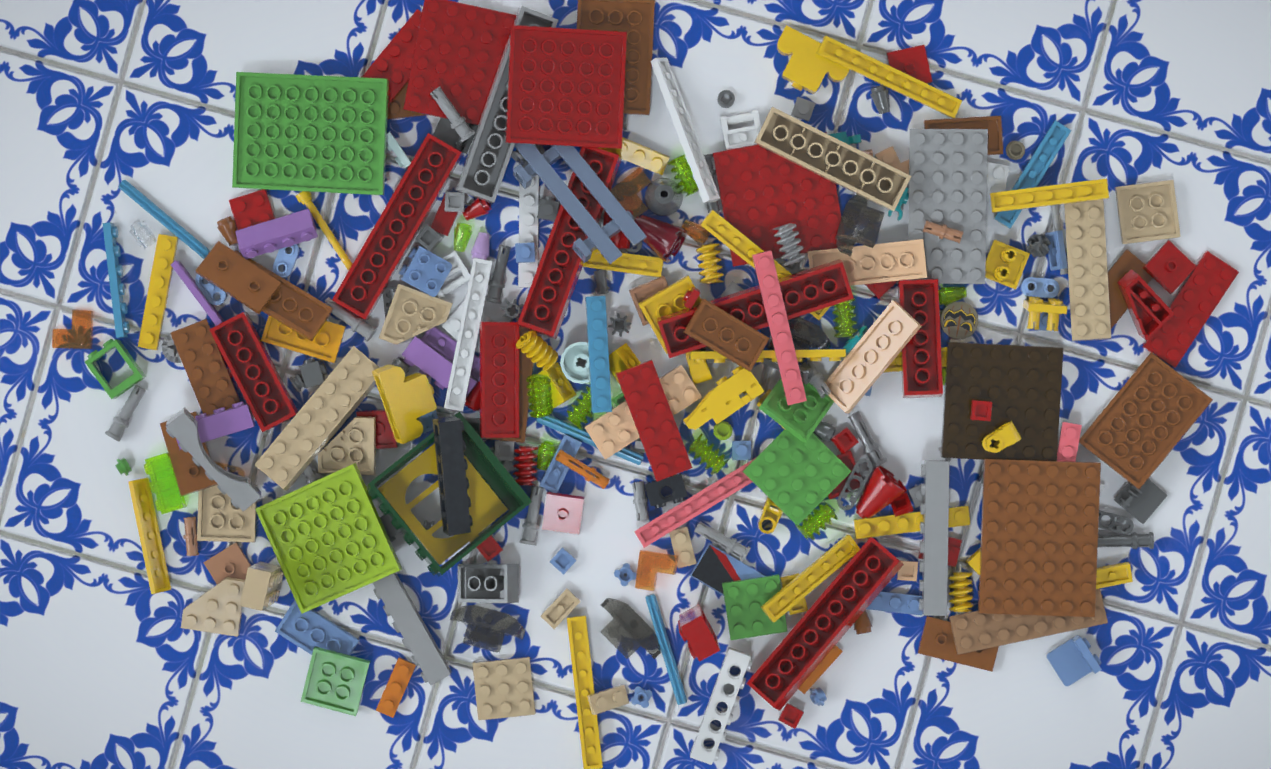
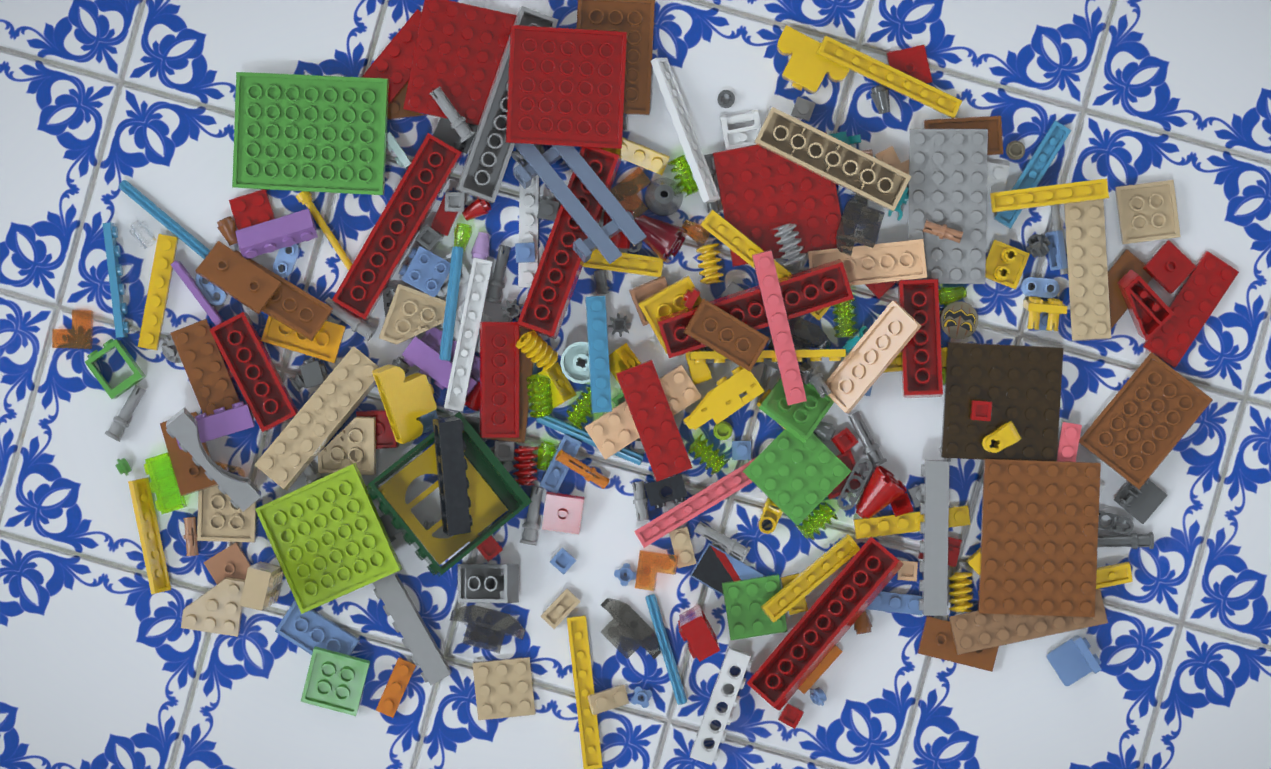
(451, 303): none -> dark azure axle

